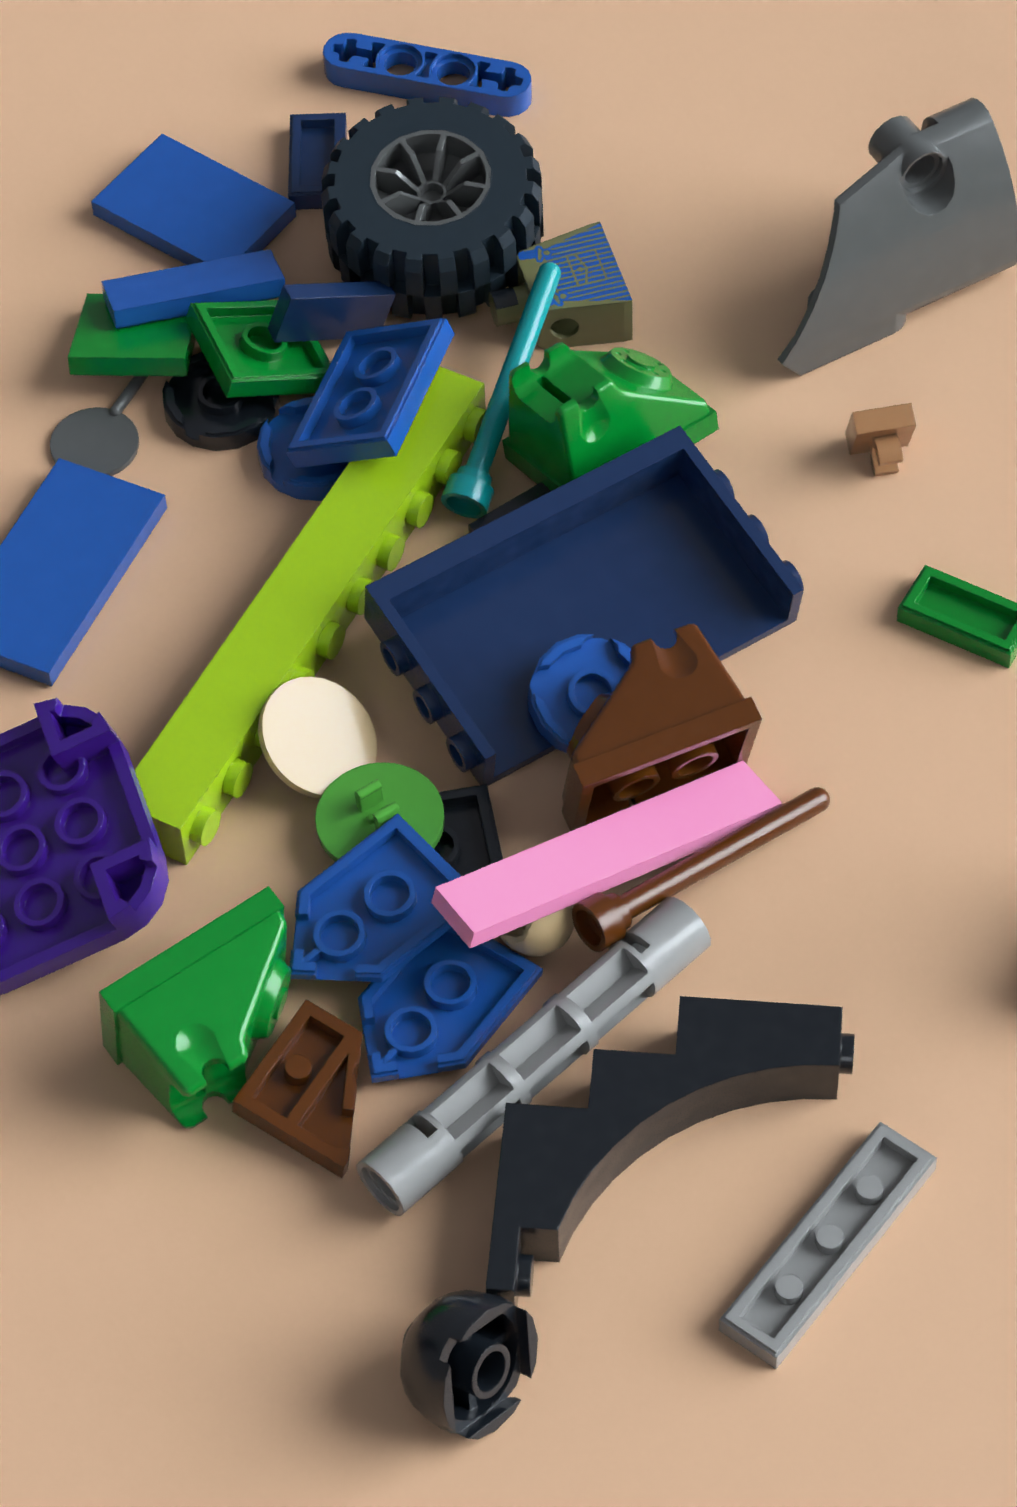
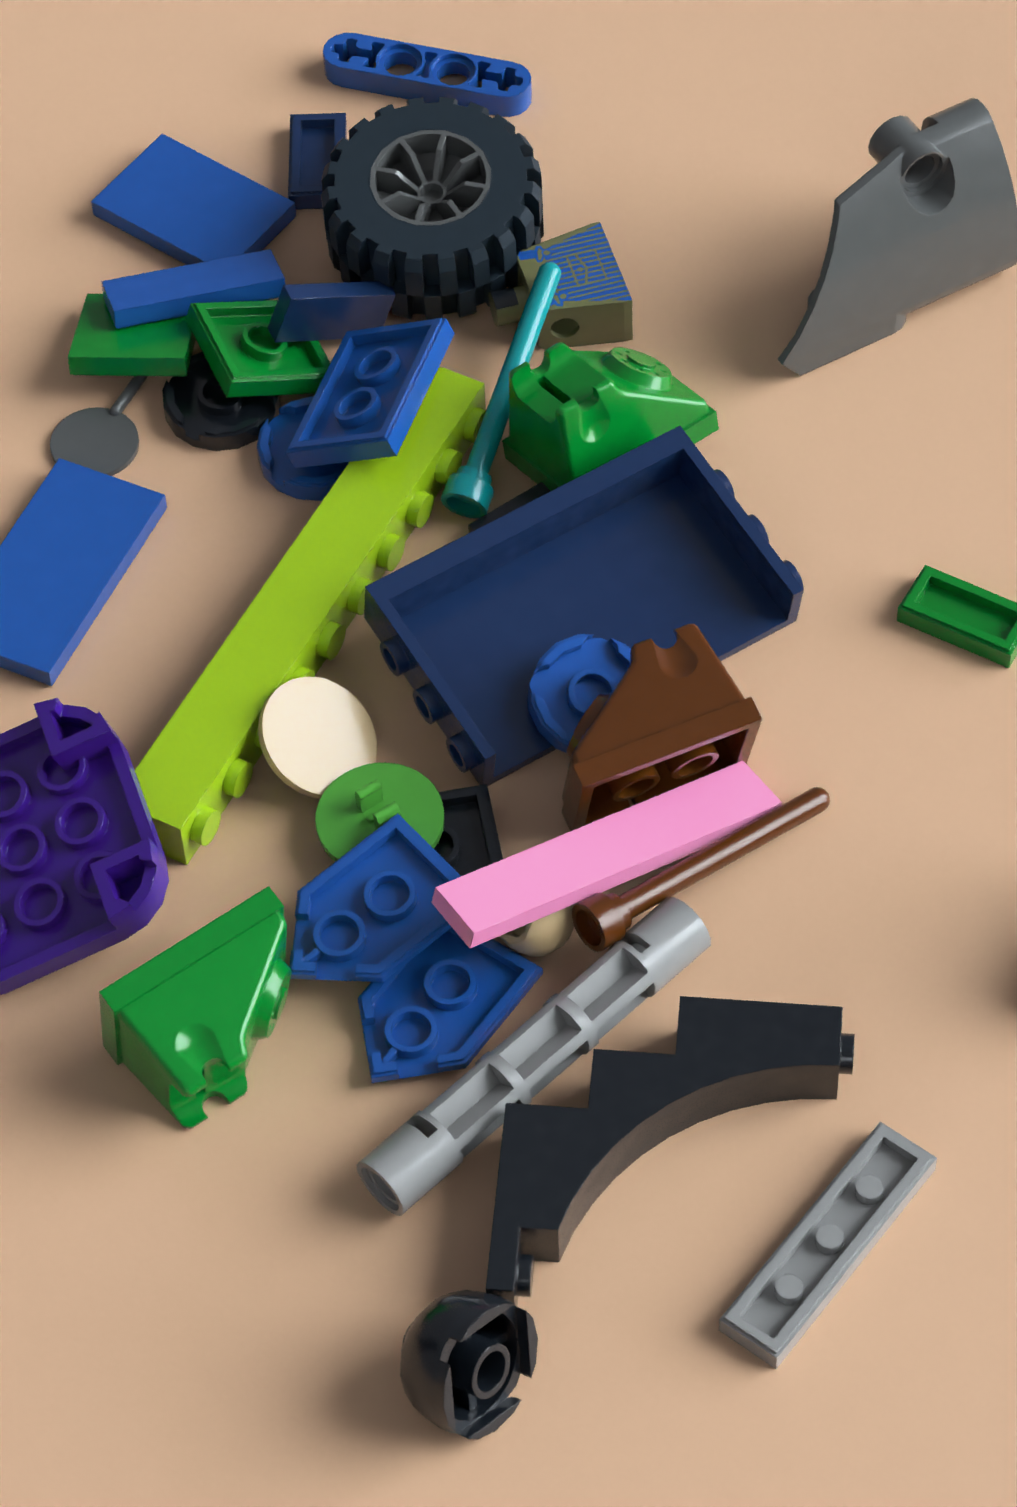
(307, 1088): reddish brown wing -> none
(882, 434): medium nougat tile -> none

